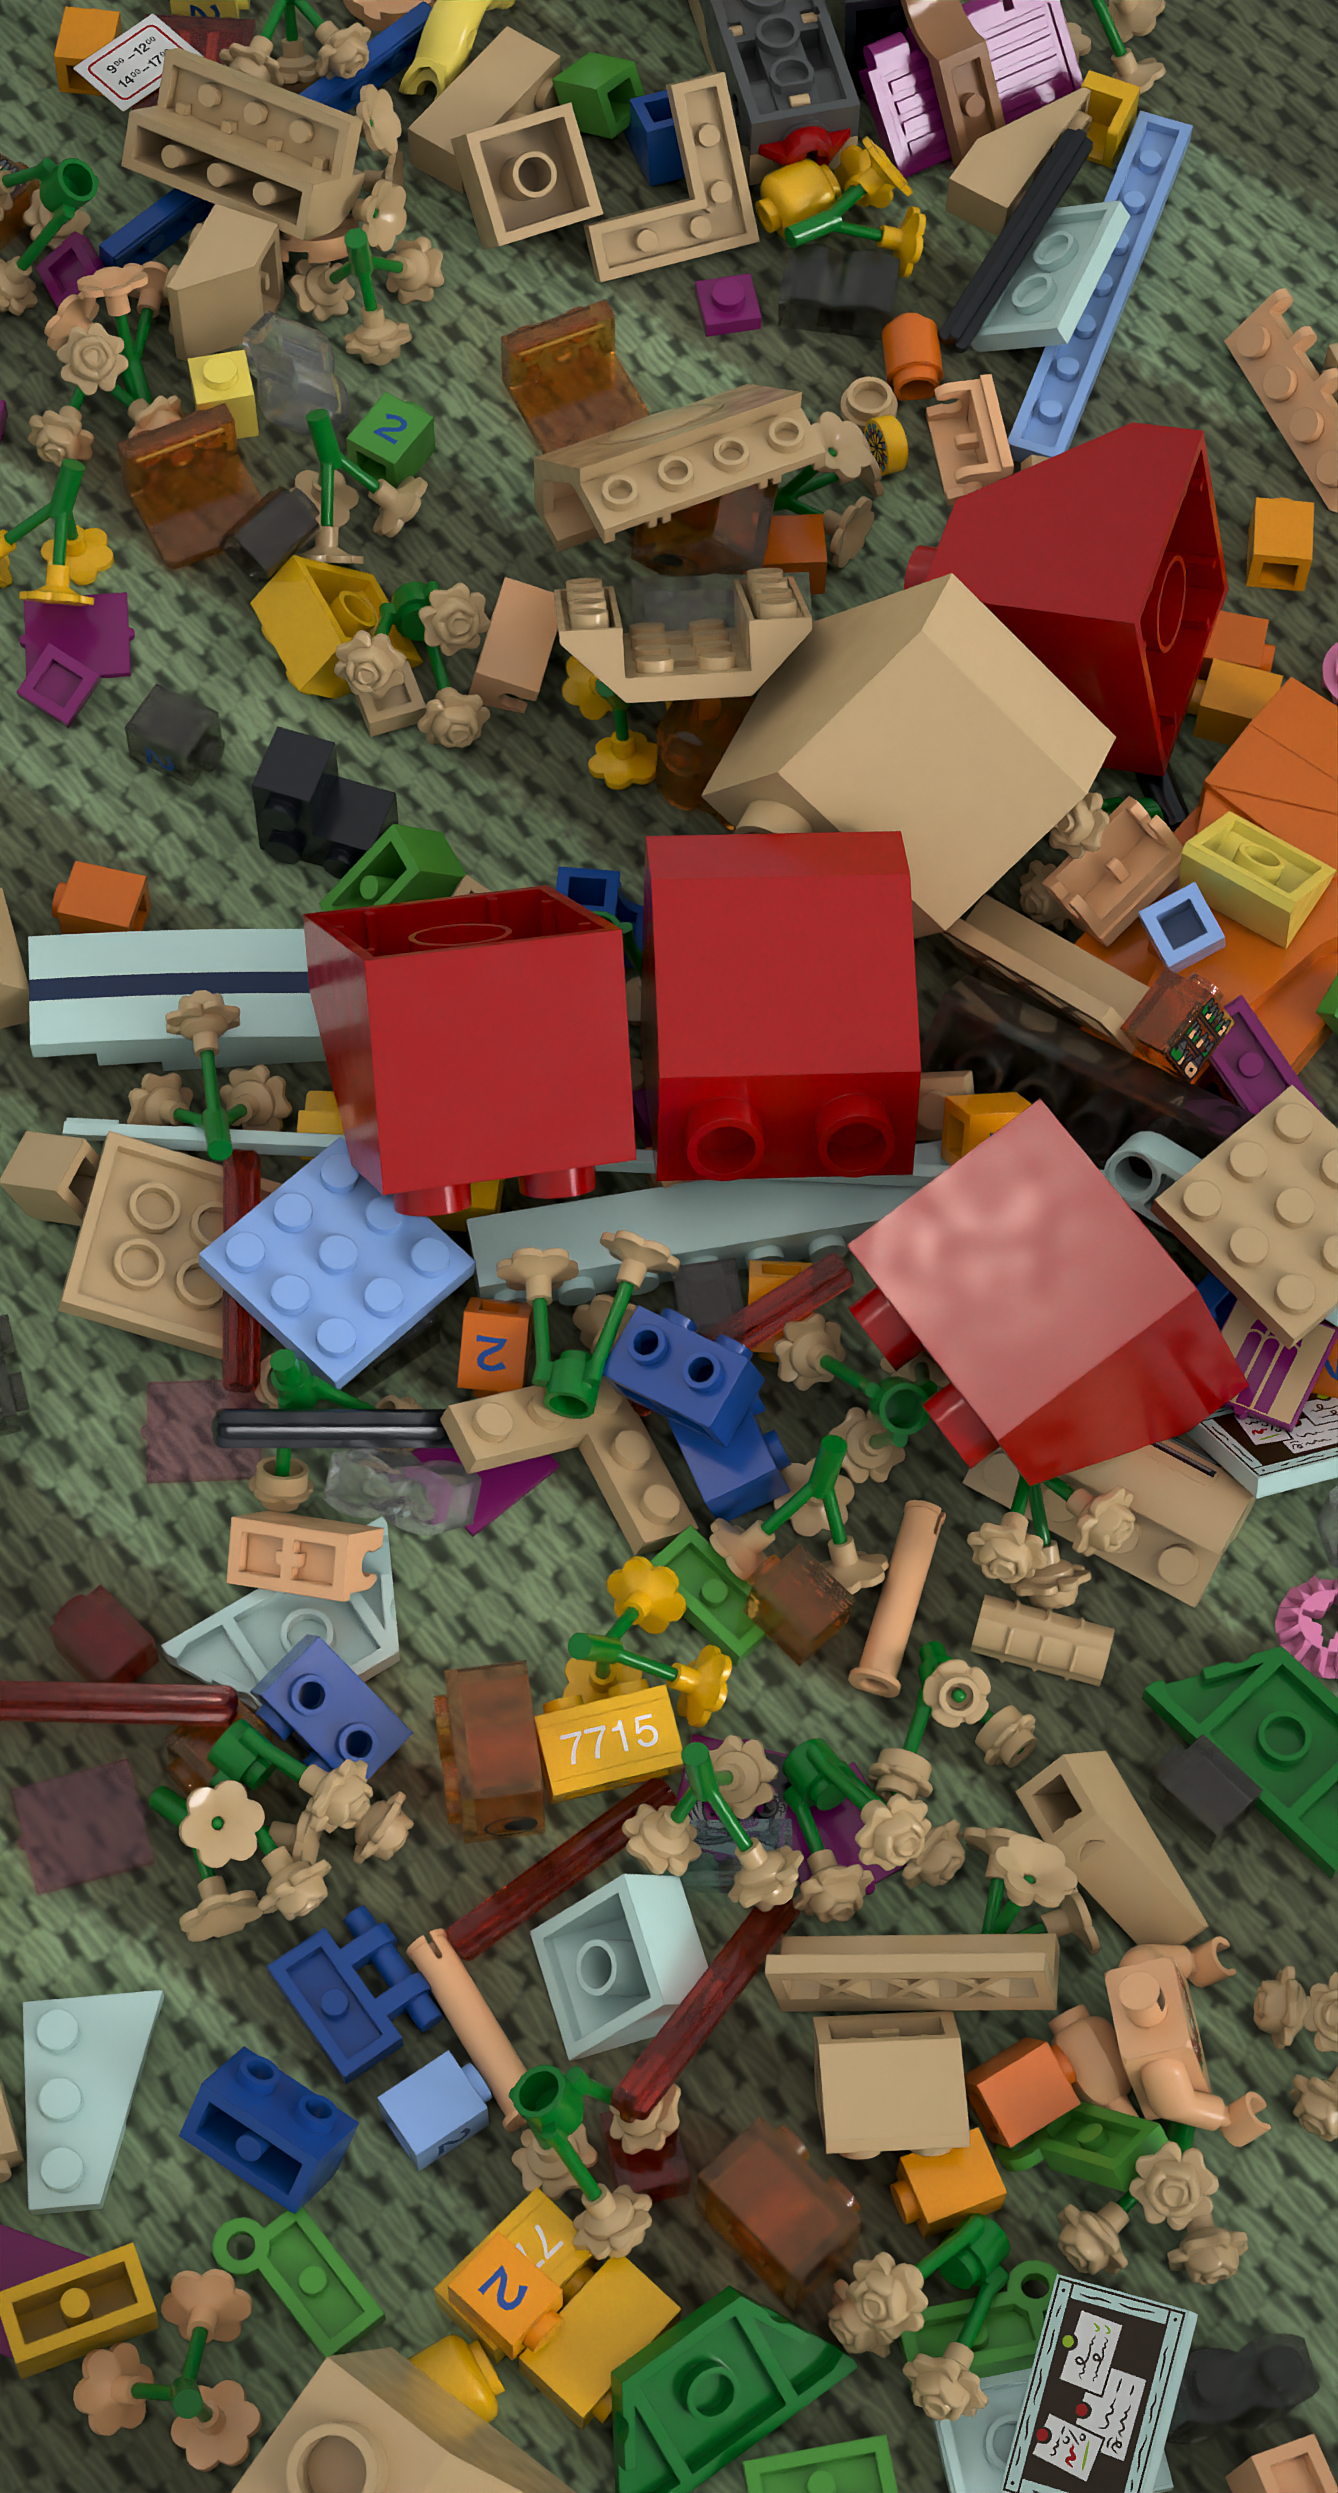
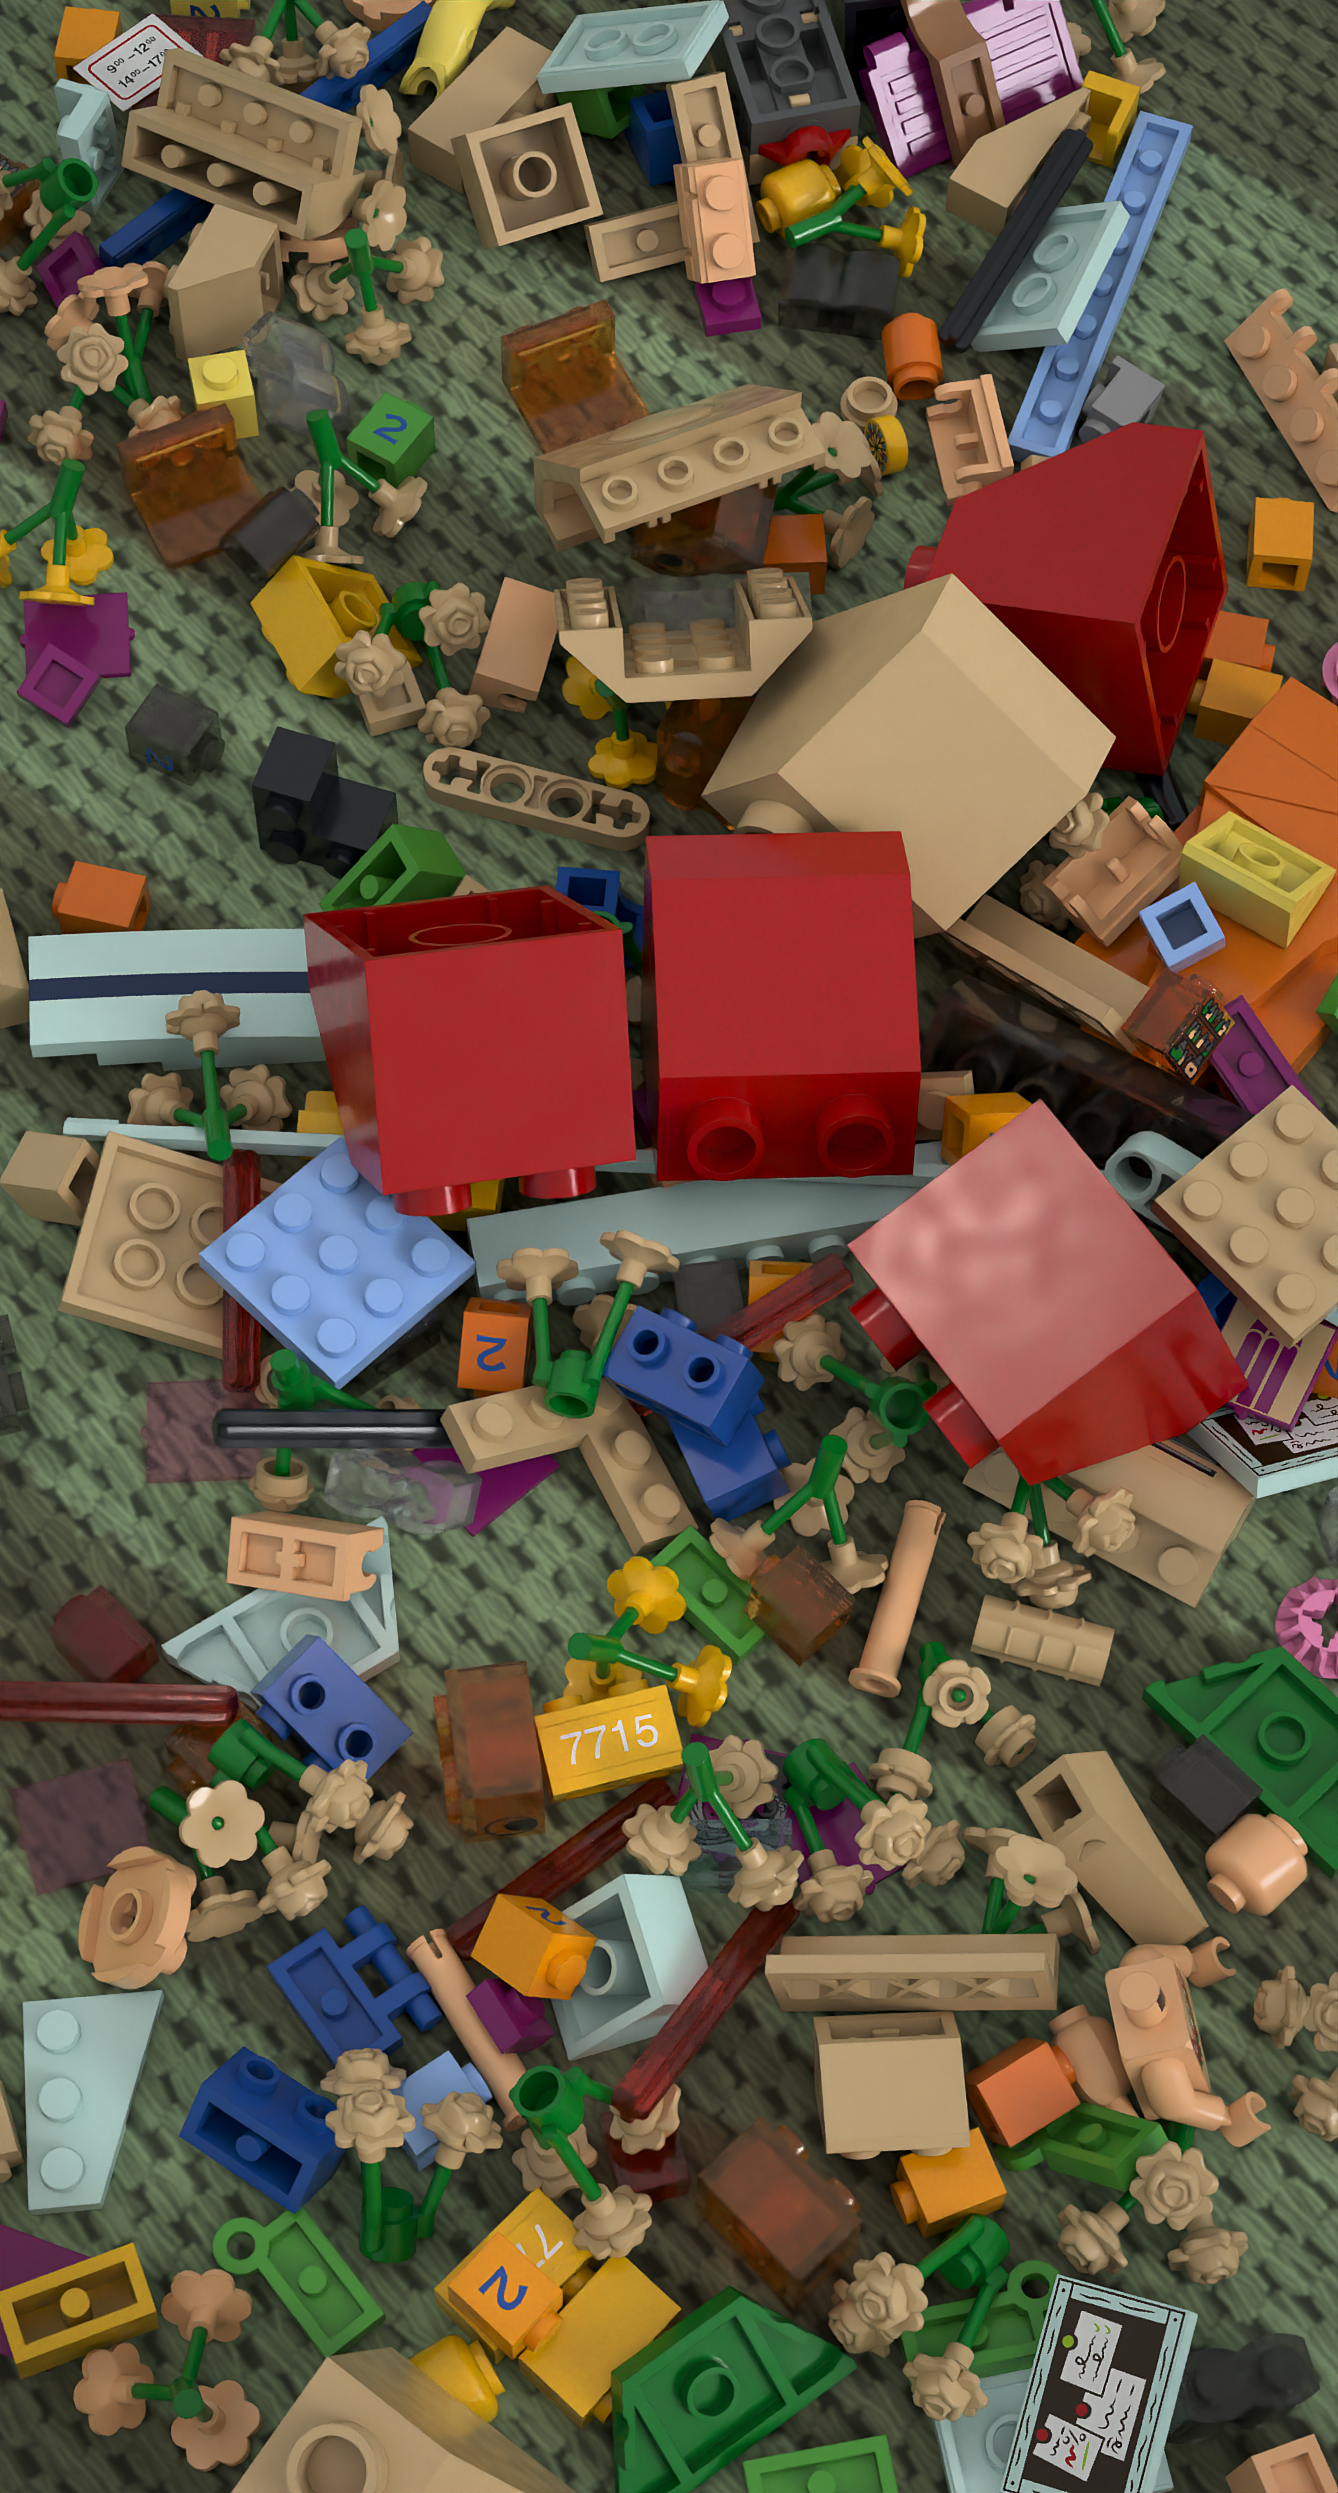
(89, 134): none -> light aqua bracket
(159, 1897): none -> light nougat plate
(376, 2119): none -> tan plant
(510, 2017): none -> magenta plate
(534, 1947): none -> light orange brick
(540, 791): none -> tan beam
(633, 46): none -> light aqua tile
(714, 219): none -> light nougat brick
(1123, 398): none -> light grey brick
(1256, 1864): none -> light nougat head

